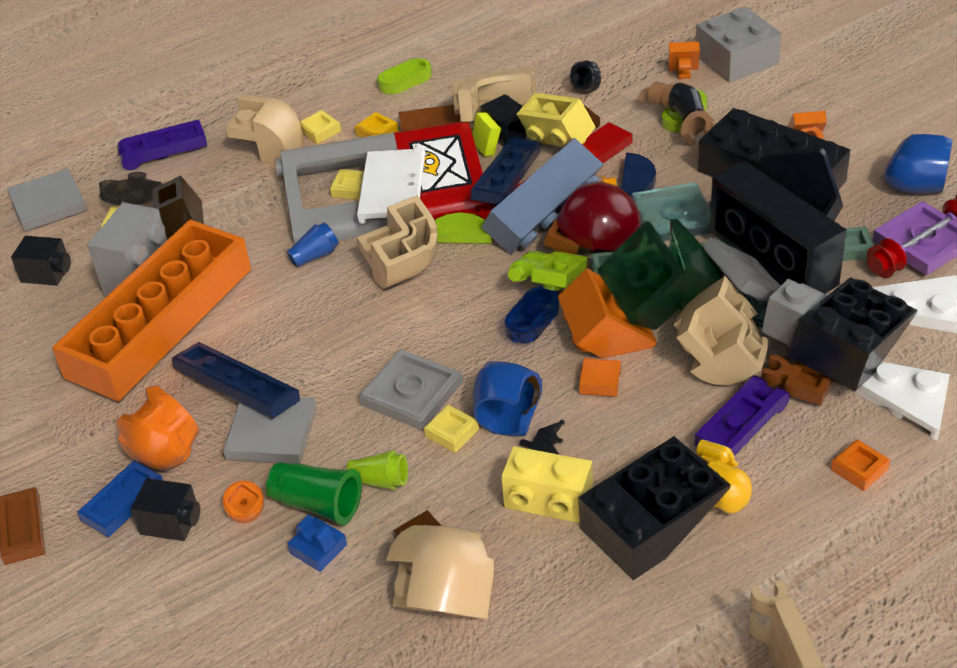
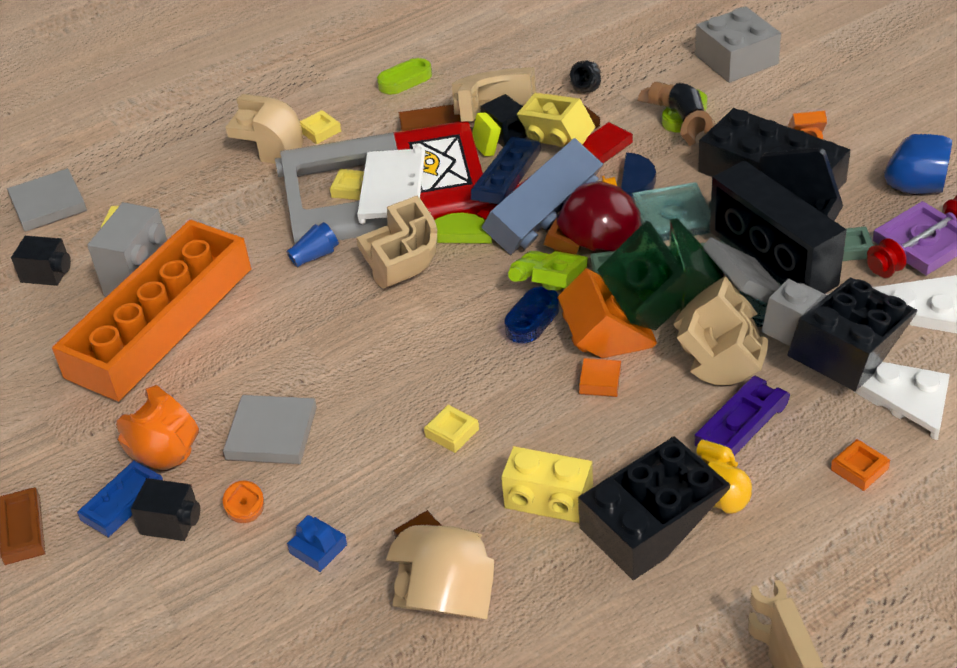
(134, 190): clear smoke dish -> none
(161, 143): dark purple plate -> none
(177, 204): dark brown slope -> none
(236, 379): dark blue tile -> none
(318, 490): green plant -> none
(375, 125): yellow tile -> none
(382, 470): lime cone -> none
(411, 389): light grey tile -> none
(506, 397): blue piece -> none
(545, 439): black piece -> none
(683, 57): orange tile -> none
(798, 379): dark orange plate -> none

